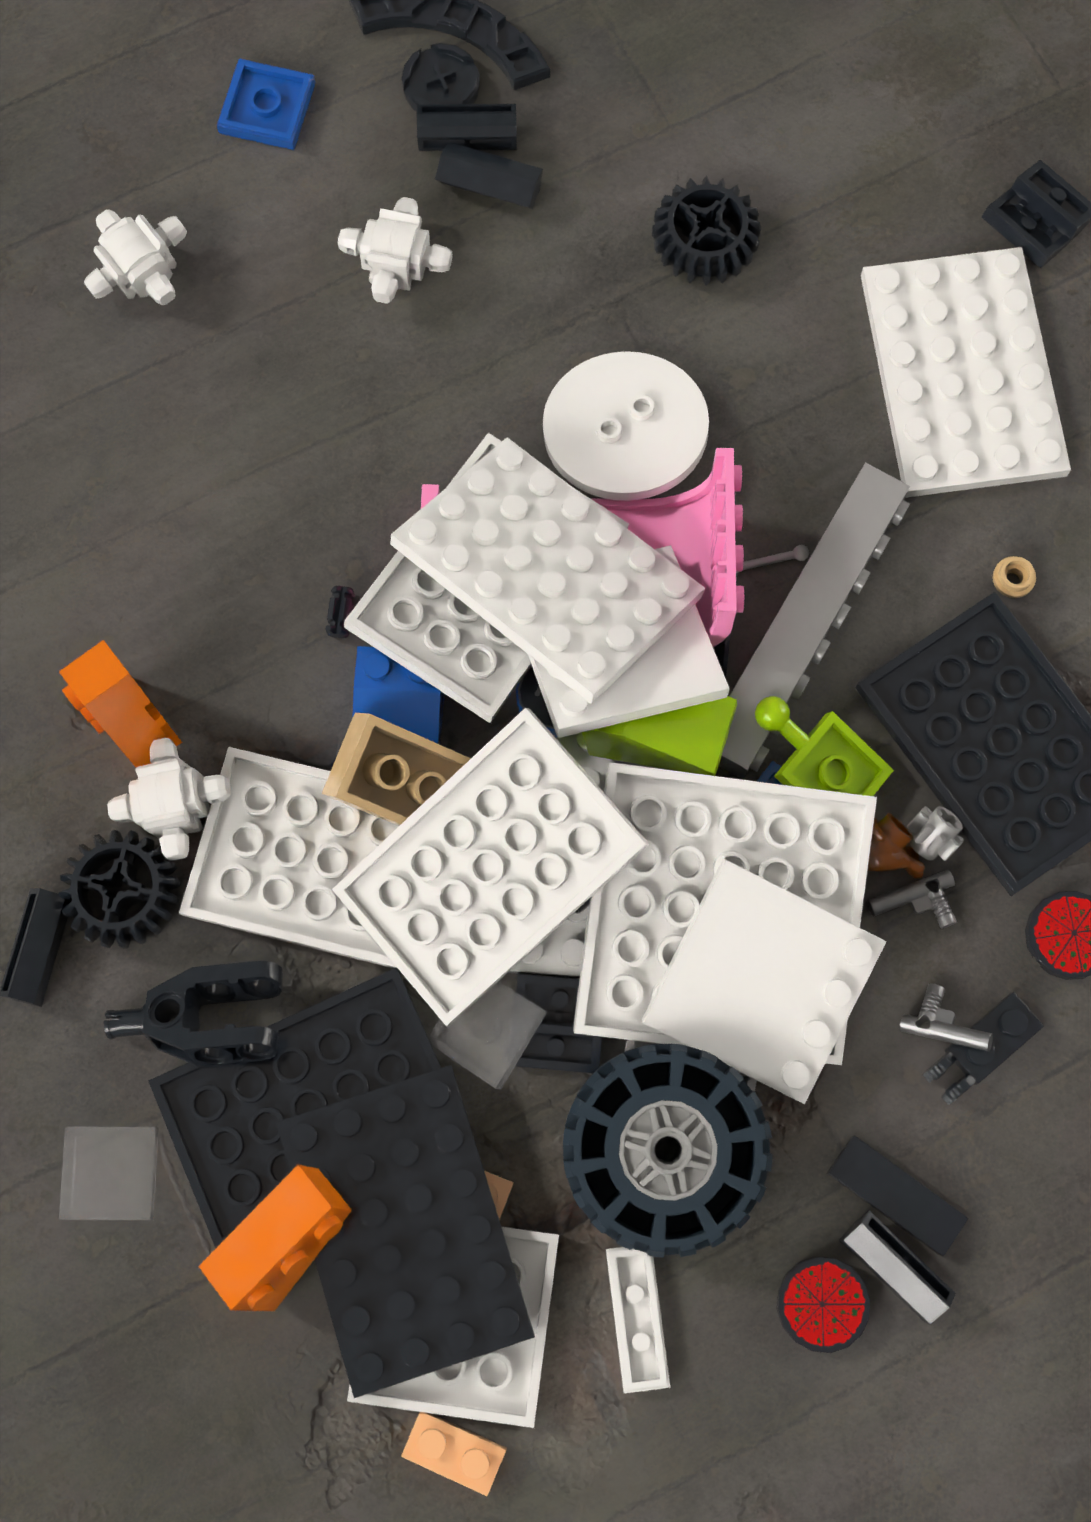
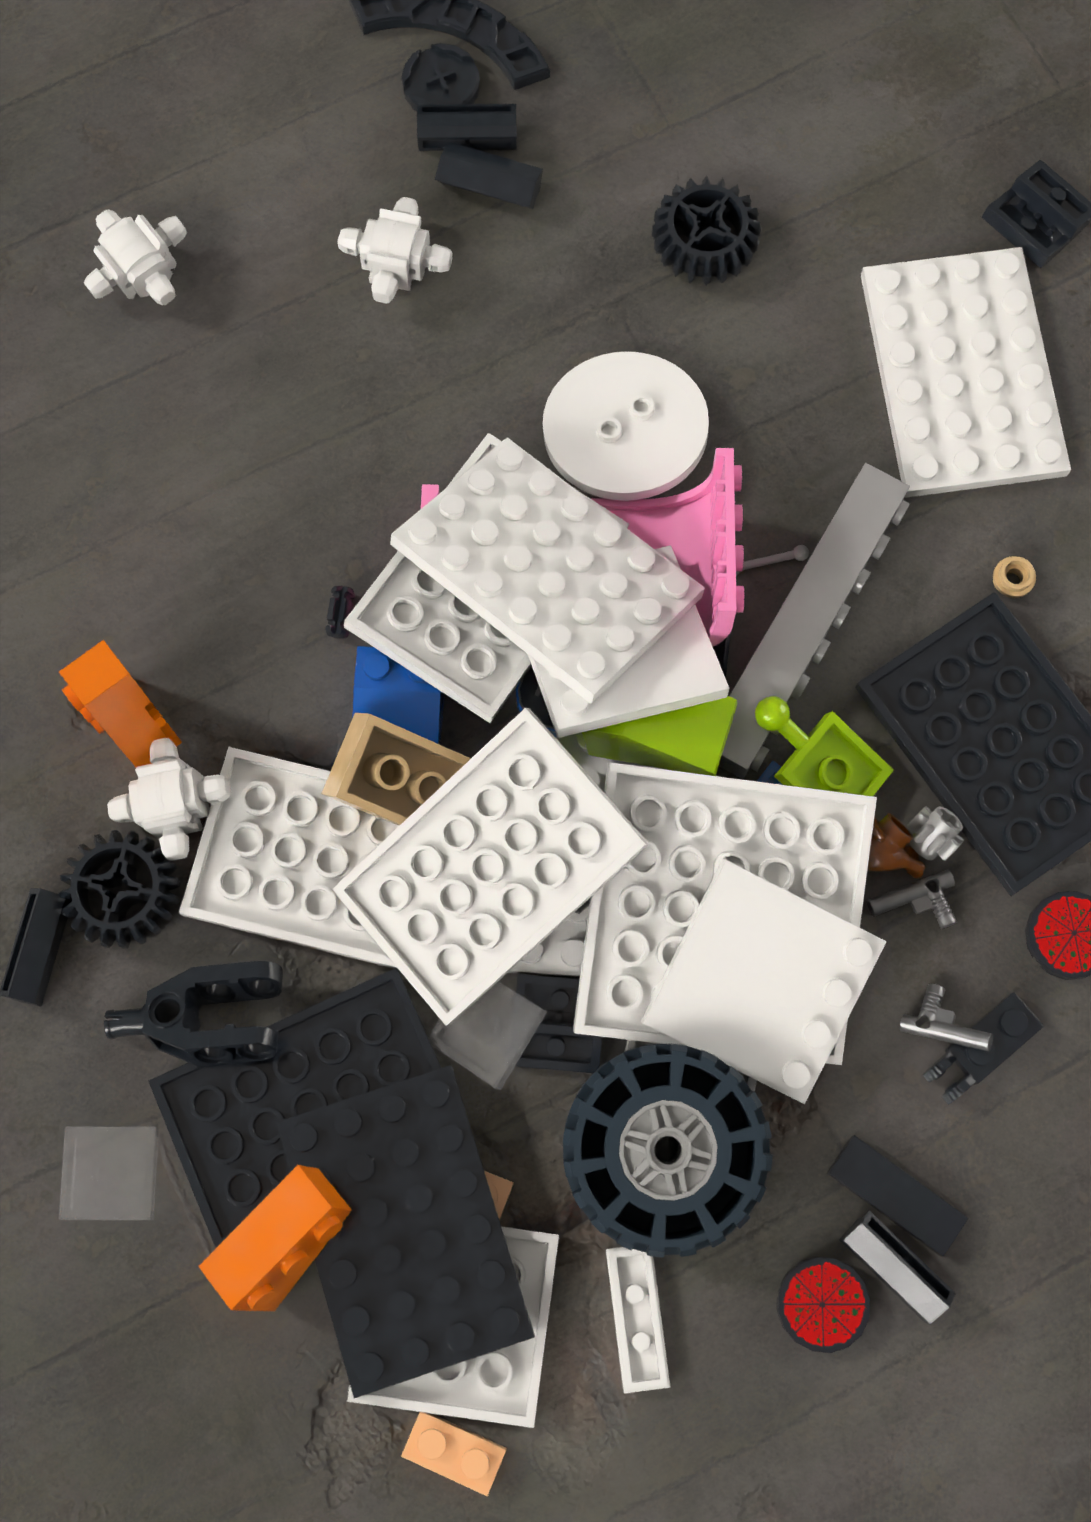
(266, 104): blue tile -> none

